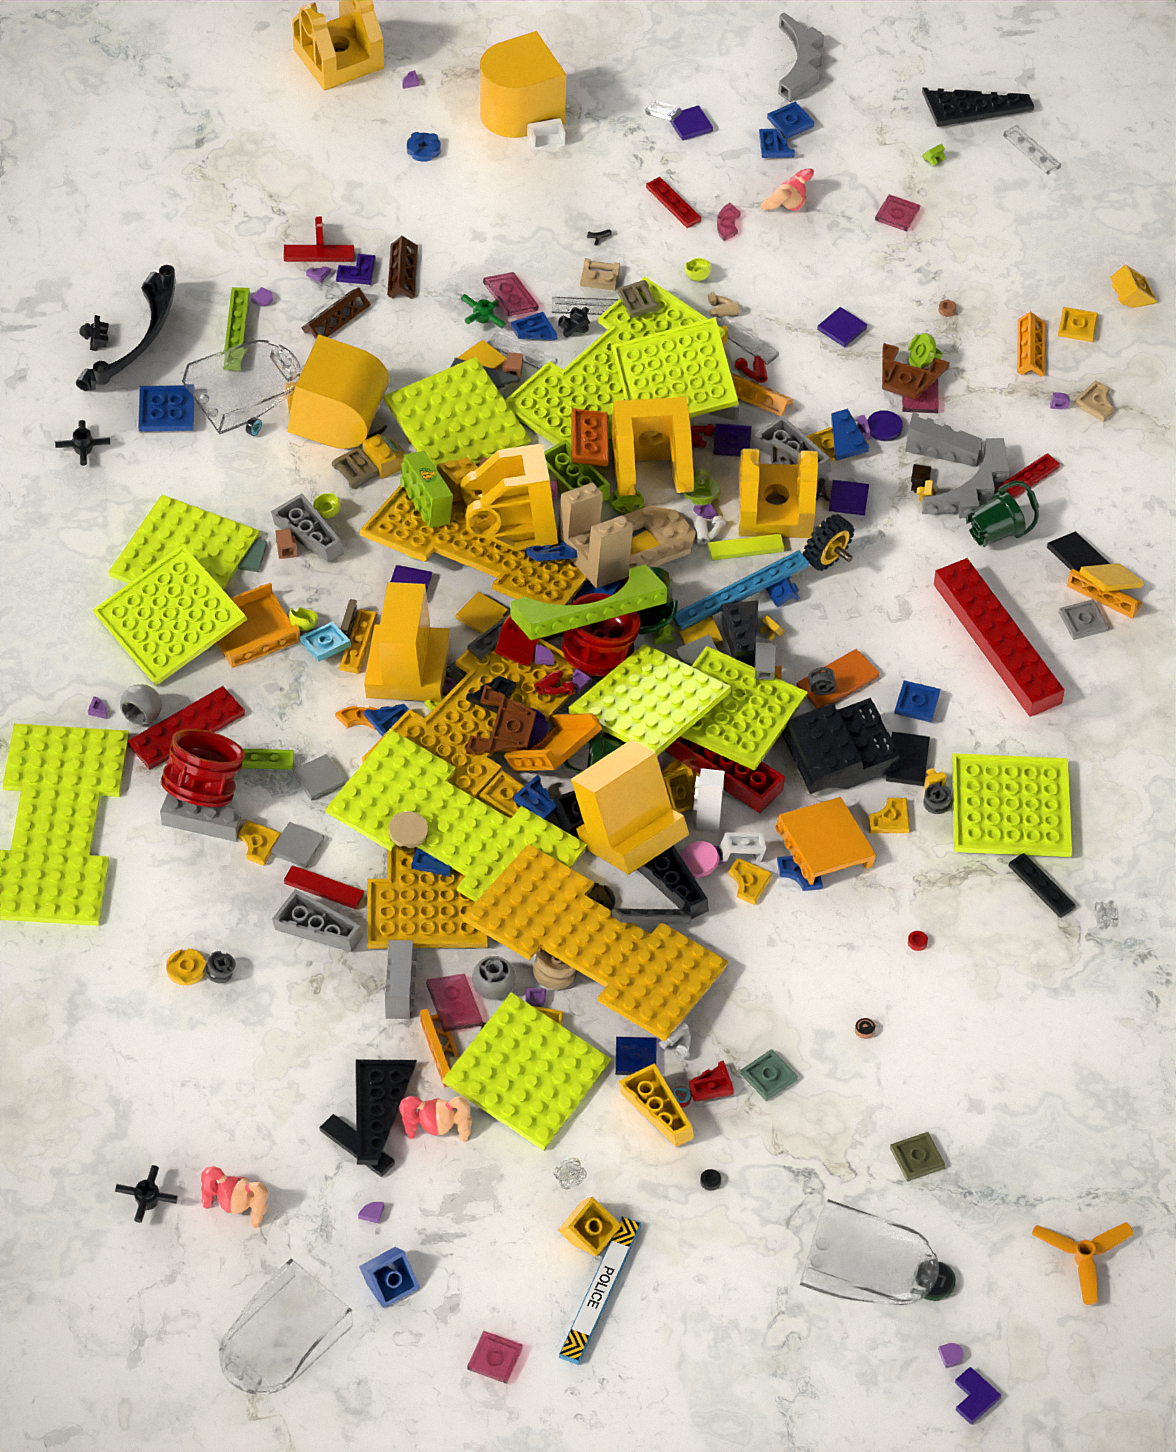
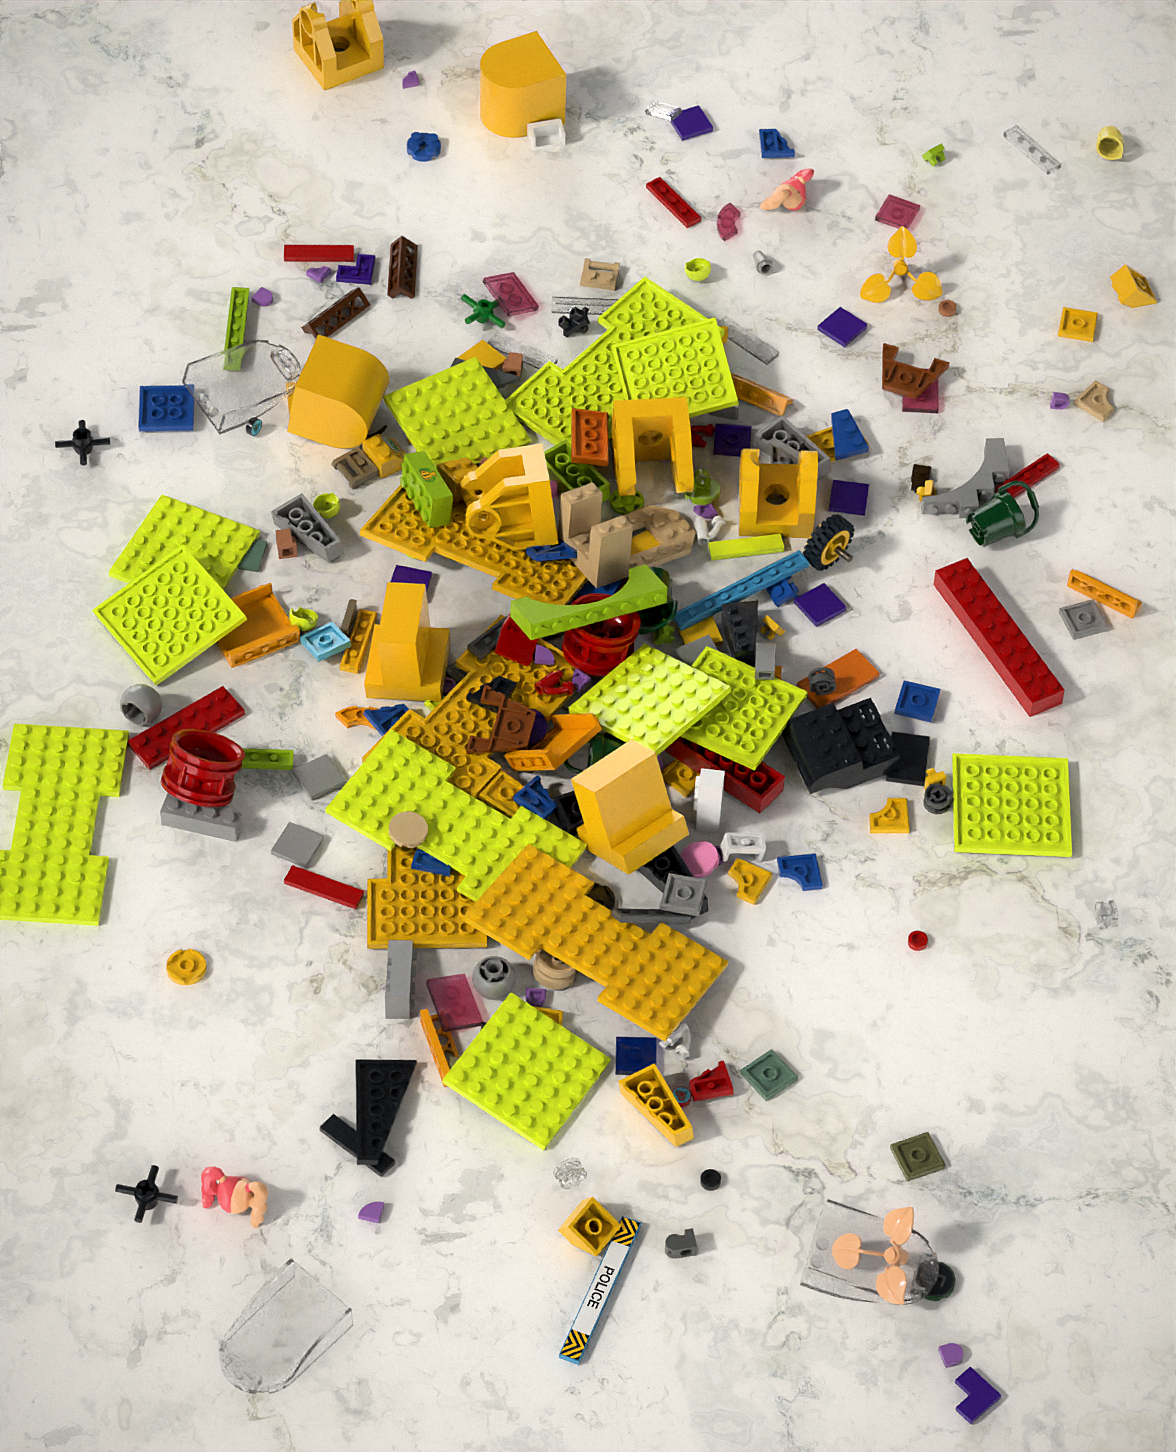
(93, 333): black hips -> none
(97, 708): medium lavender tile -> none
(159, 293): black panel -> none
(220, 966): dark grey wheel -> none
(258, 840): yellow tile -> none
(316, 922): light grey wedge -> none
(319, 231): red tile -> none
(389, 1276): blue slope -> none
(436, 1116): hair -> none
(480, 612): yellow tile -> none
(495, 1357): clear pink tile -> none
(534, 327): blue wing -> none
(599, 235): black bar -> none
(633, 302): dark tan plate -> none
(679, 790): yellow slope -> none
(681, 1245): none -> dark grey leg
(683, 894): none -> light grey tile
(726, 309): tan plant -> none
(759, 368): red plant -> none
(762, 262): none -> light grey cone
(790, 120): blue plate -> none
(807, 45): light grey arch -> none
(820, 604): none -> dark purple tile
(821, 489): black bar -> none
(824, 838): light orange panel -> none
(864, 427): medium lavender tile -> none
(865, 1028): tile -> none
(885, 425): dark purple tile -> none
(892, 1283): none -> light nougat plant
(901, 245): none -> yellow plant
(923, 350): lime tile -> none
(942, 442): light grey wedge -> none
(972, 105): black wing -> none
(1028, 342): light orange fence -> none
(1042, 885): black tile -> none
(1075, 552): black tile -> none
(1098, 1246): light orange piece -> none
(1109, 142): none -> light yellow helmet
(1111, 577): yellow tile -> none

